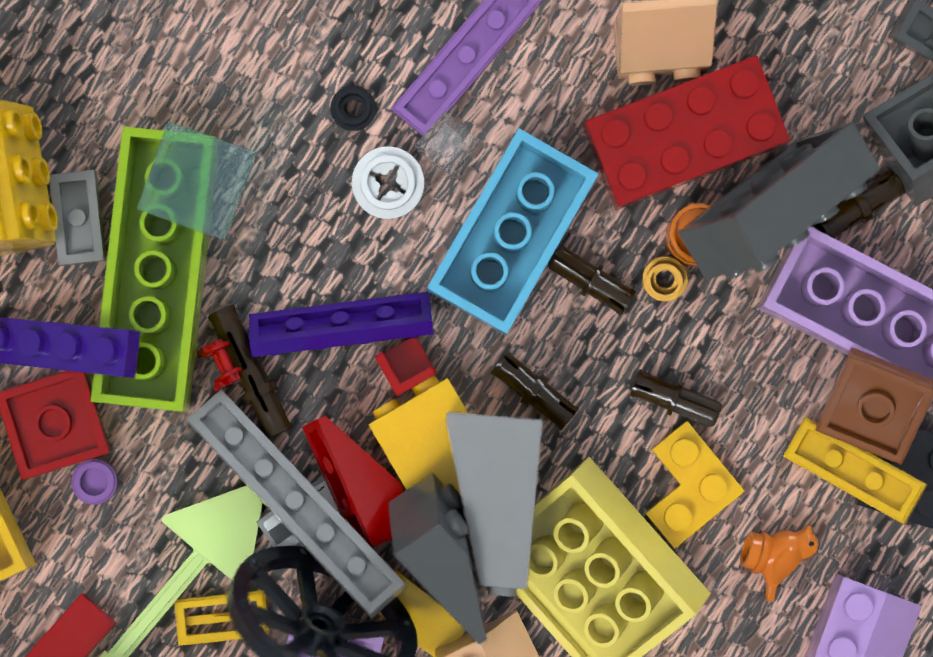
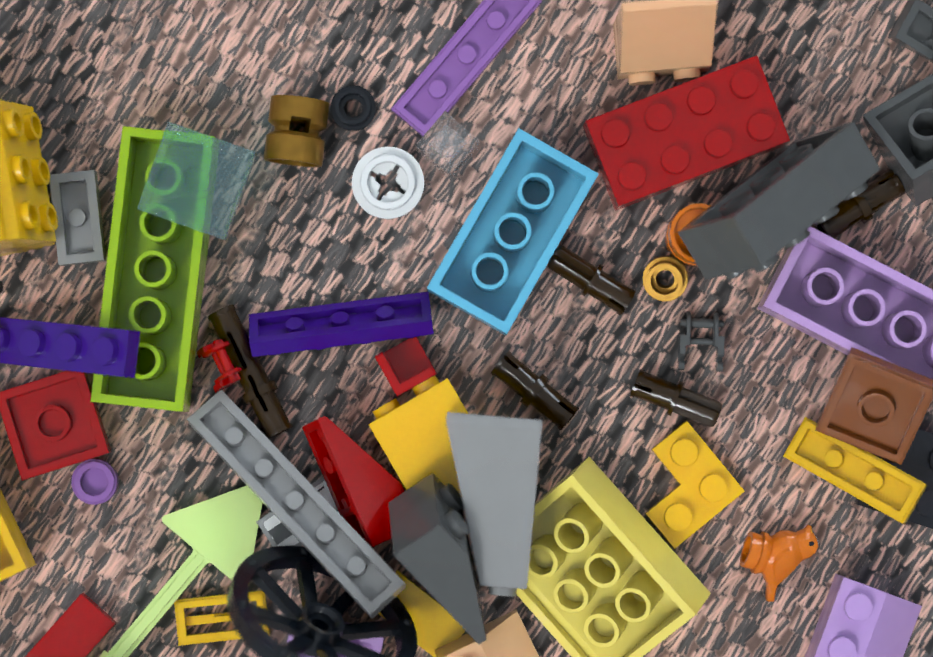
(296, 147): none -> pearl gold wheel
(716, 341): none -> dark grey piece

